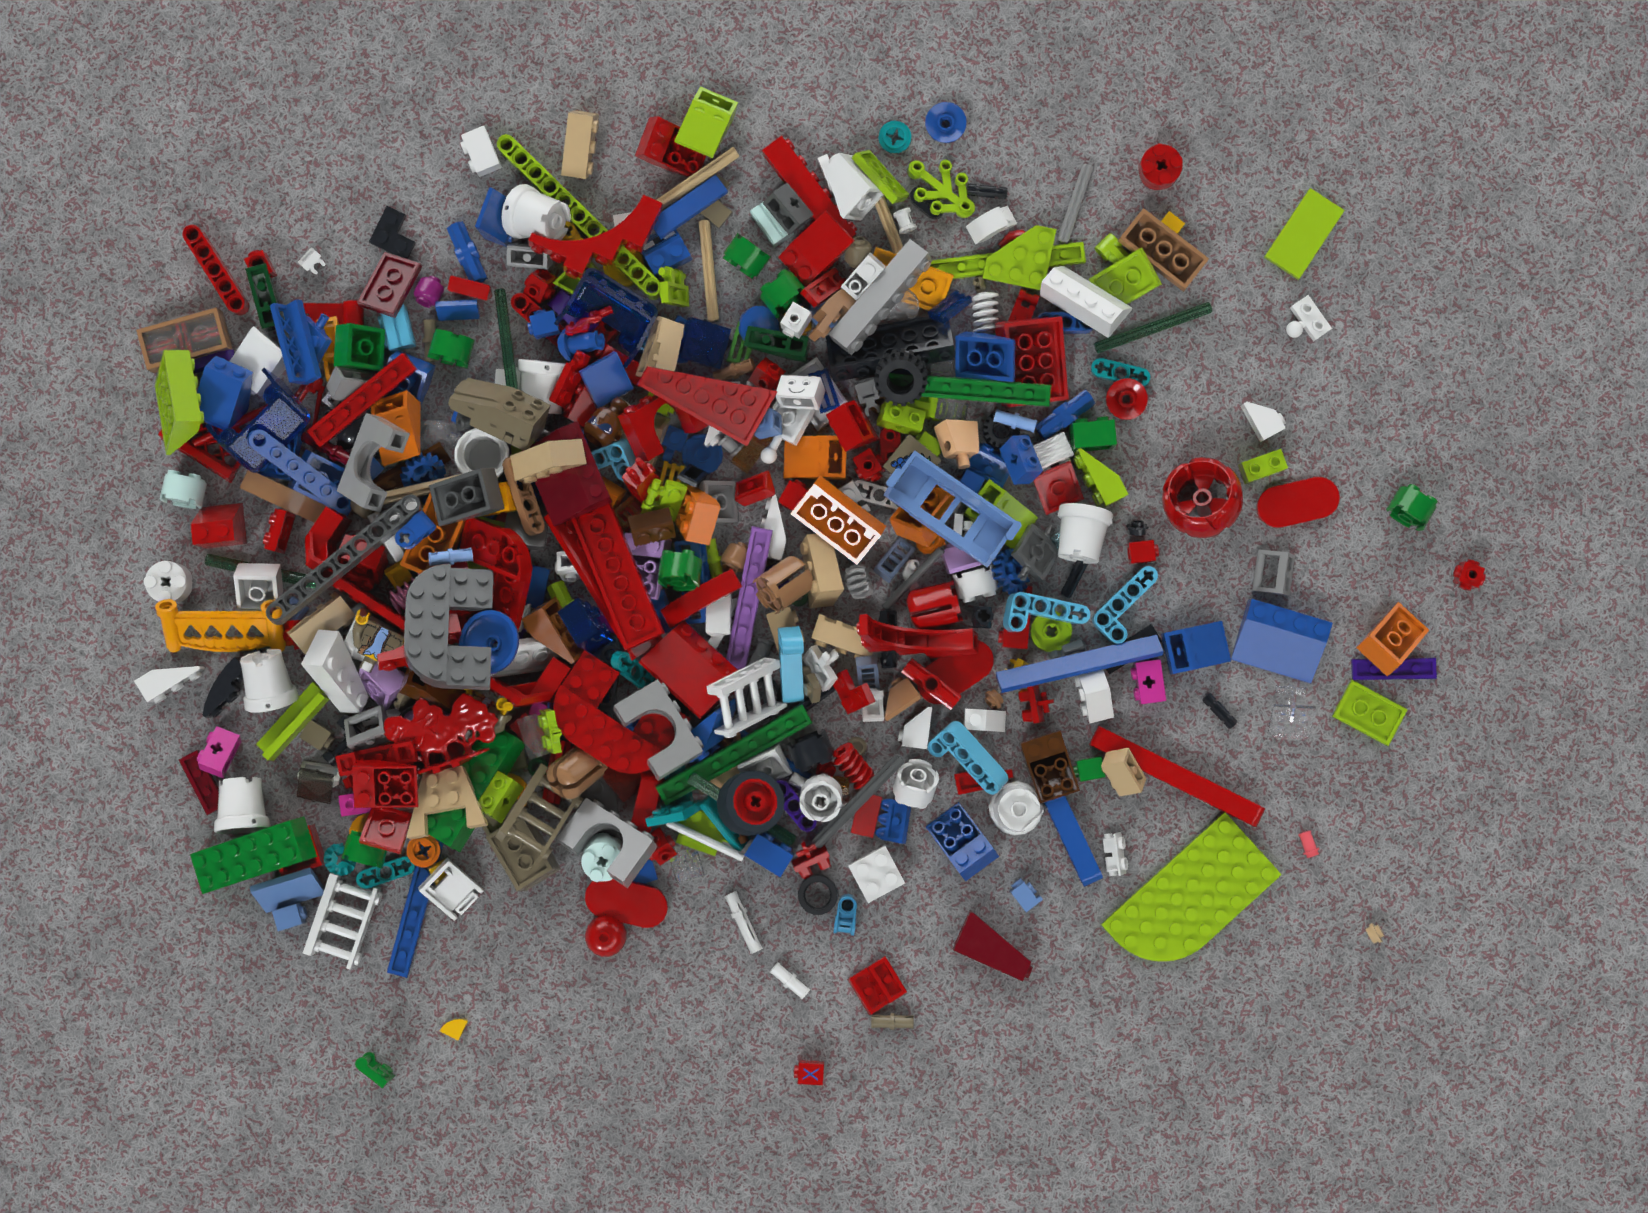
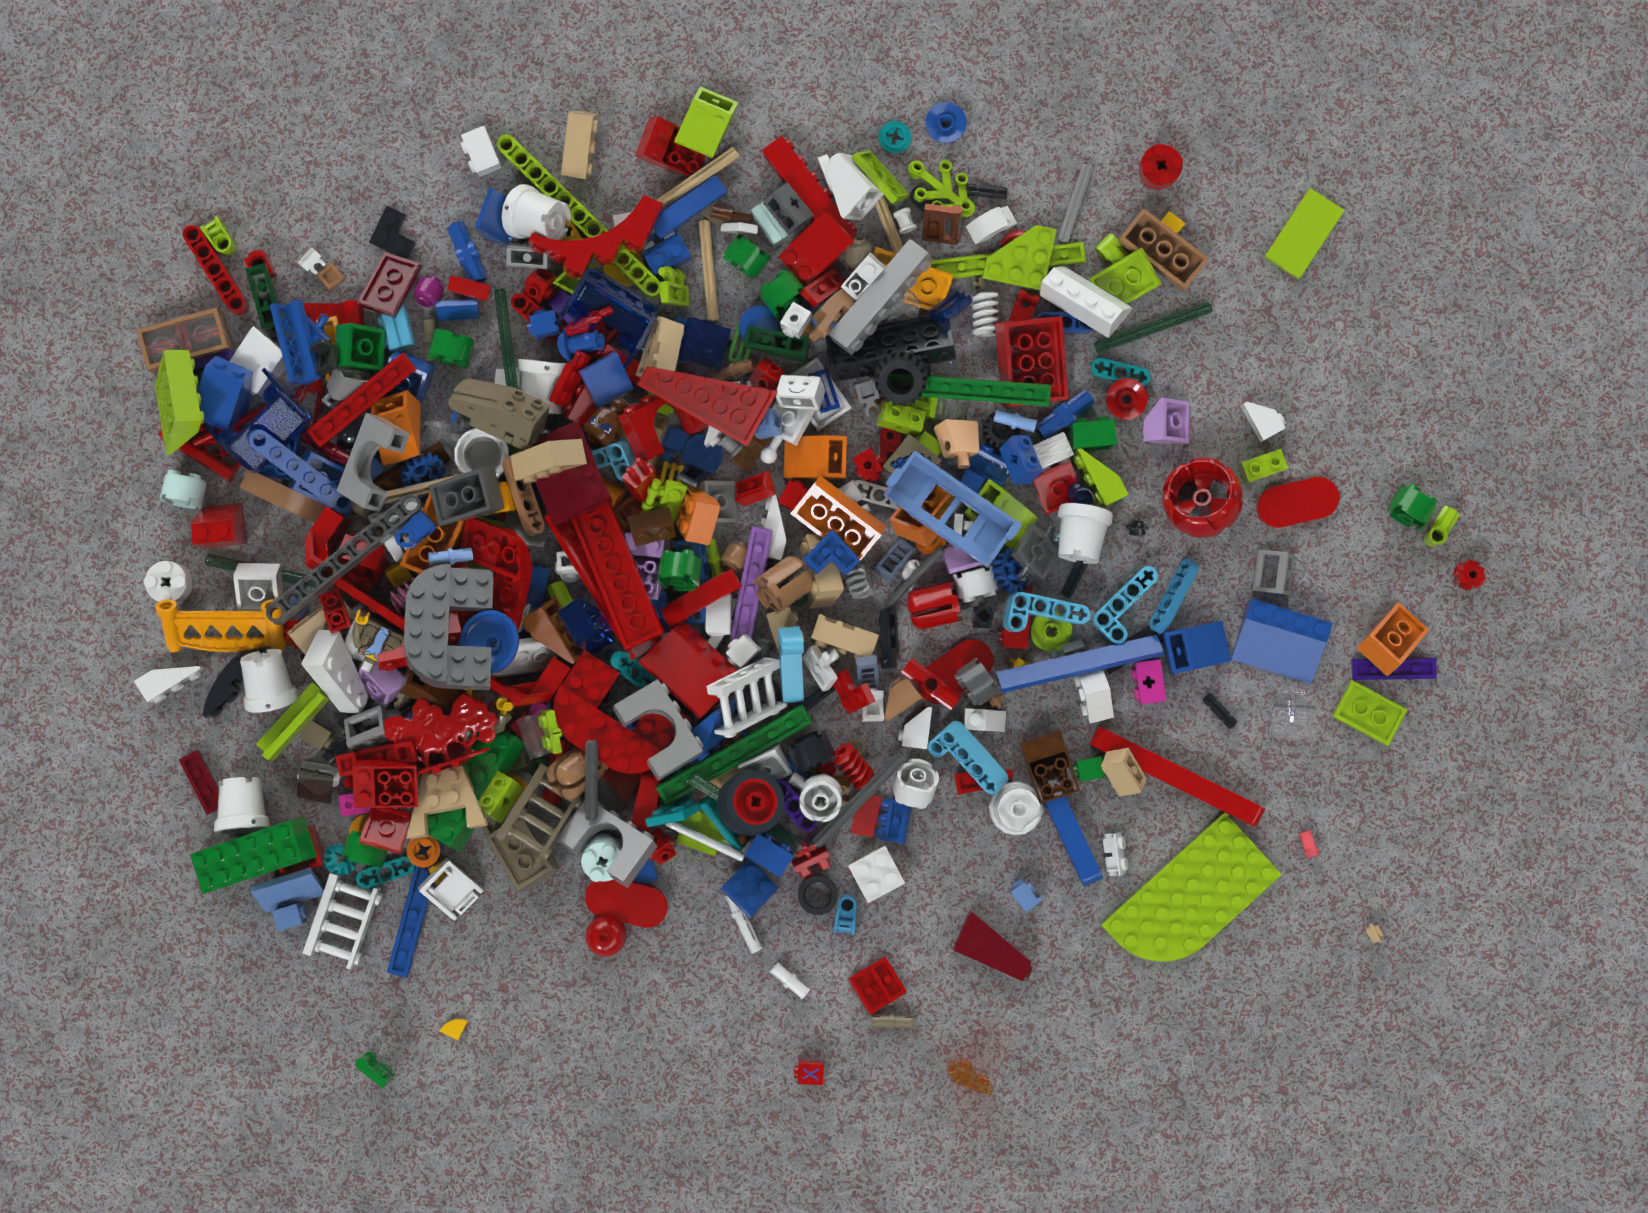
(218, 234): none -> lime piece
(219, 763): dark pink brick -> none
(280, 530): red plate -> none
(327, 356): none -> pearl dark grey bracket
(331, 276): none -> medium nougat tile
(335, 610): none -> red slope
(591, 780): none -> dark grey axle
(730, 215): none -> reddish brown axle
(738, 227): none -> white tile
(742, 651): none -> white brick
(749, 888): none -> blue plate
(811, 685): dark tan plate -> none
(831, 549): none -> blue plate
(852, 426): red slope -> none
(906, 641): red arch -> none
(935, 223): none -> copper plate
(962, 841): blue slope -> none
(963, 1073): none -> clear orange plate
(977, 681): none -> dark grey brick
(984, 356): blue slope -> none
(1036, 713): red hips -> none
(1085, 495): none -> clear blue wheel
(1142, 552): red brick -> none
(1163, 614): none -> dark azure beam
(1167, 422): none -> lavender slope
(1309, 318): white plate -> none
(1442, 525): none -> lime piece

